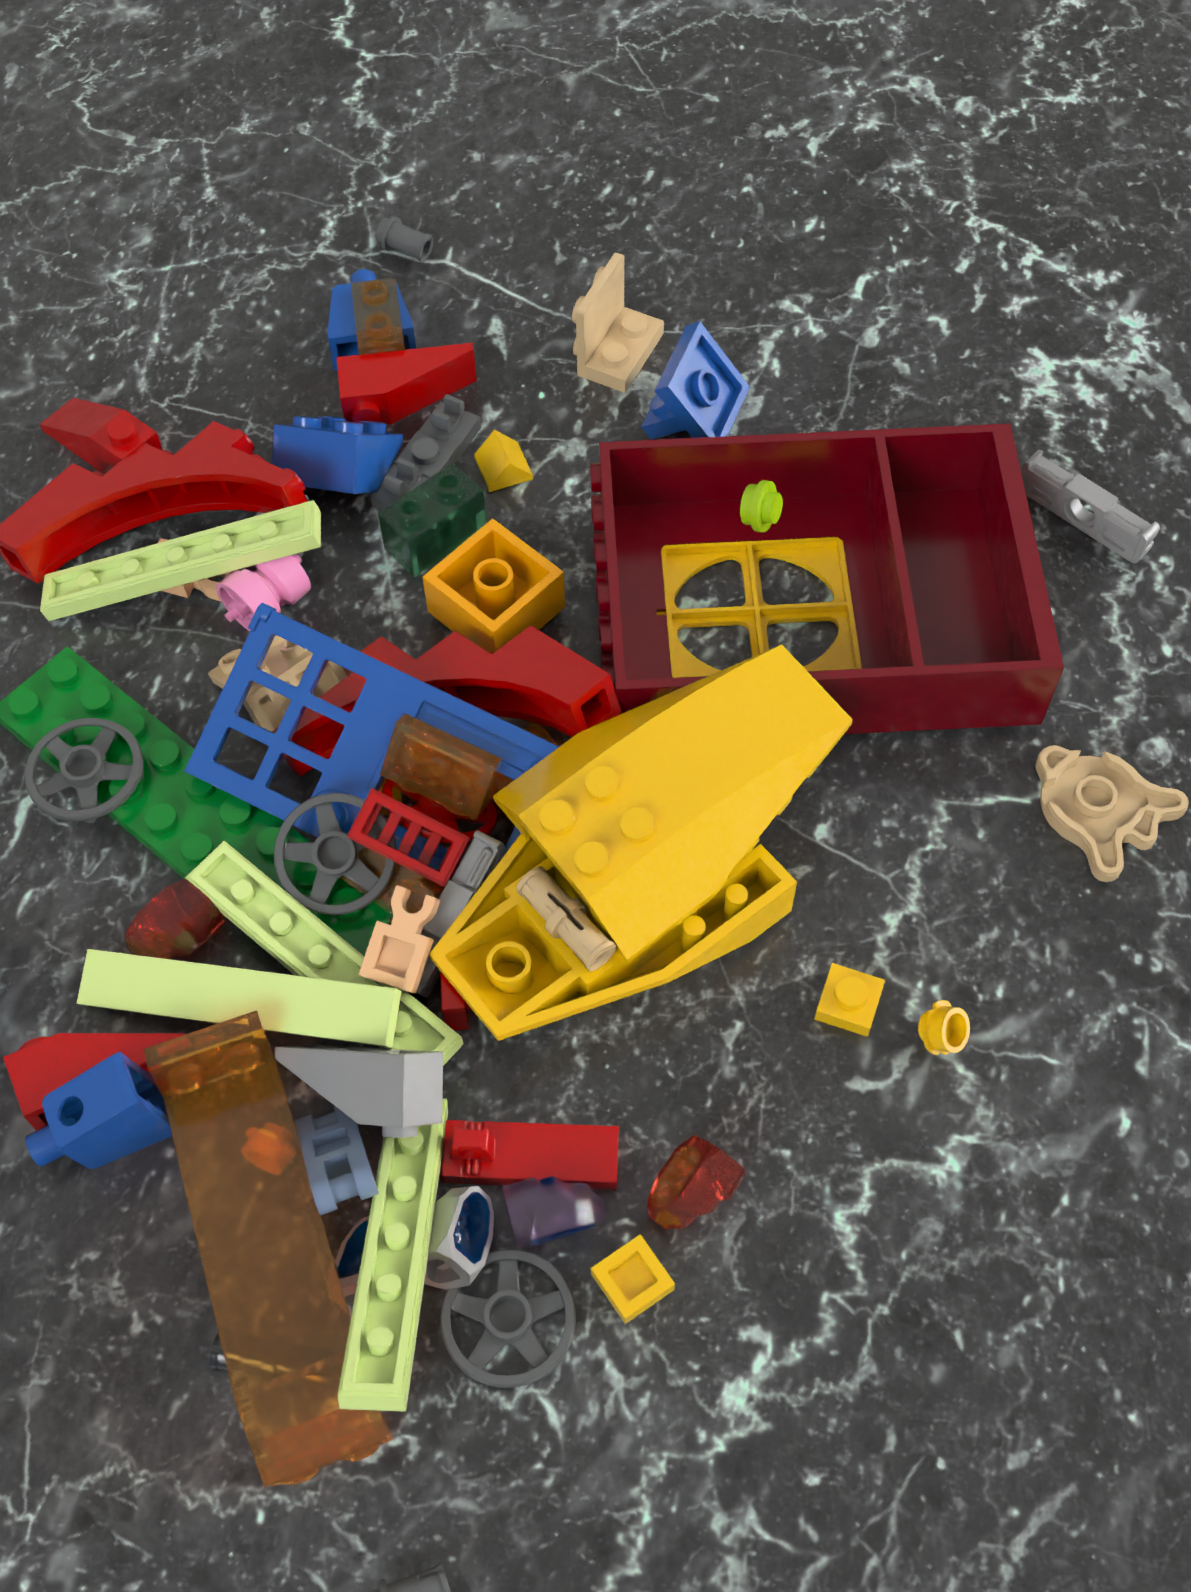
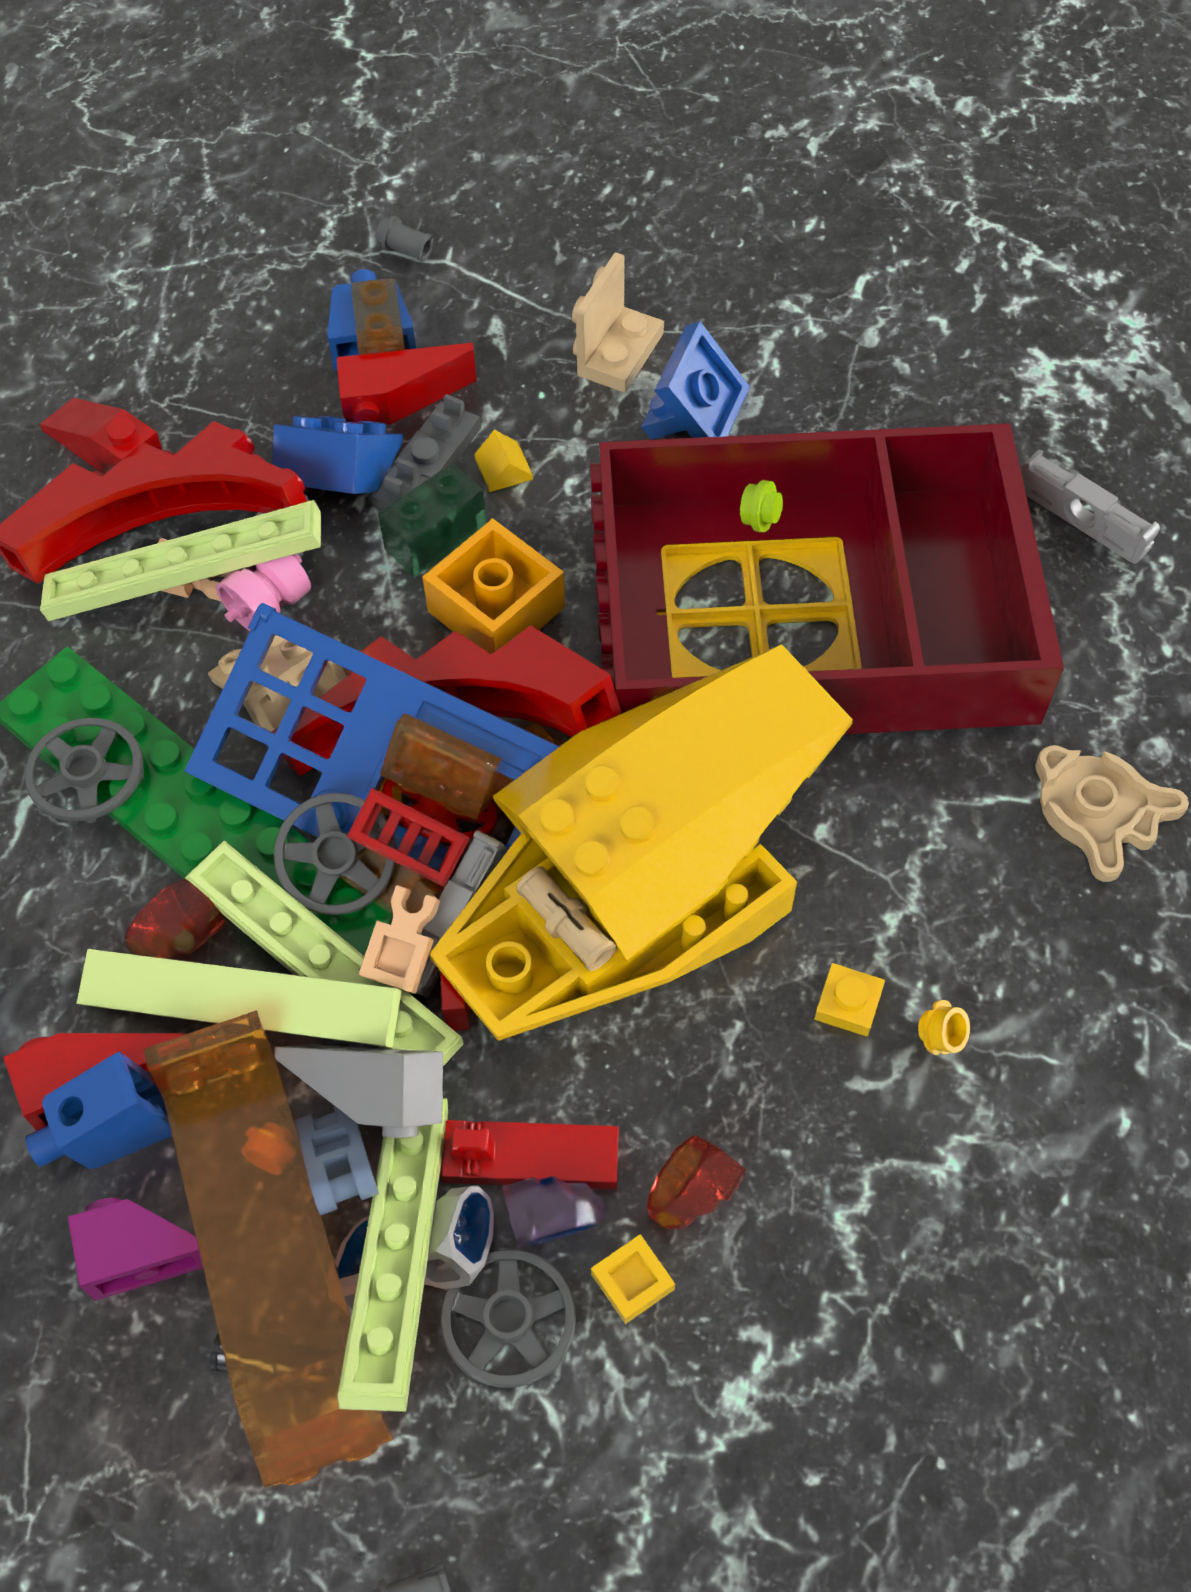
(128, 1247): none -> magenta slope

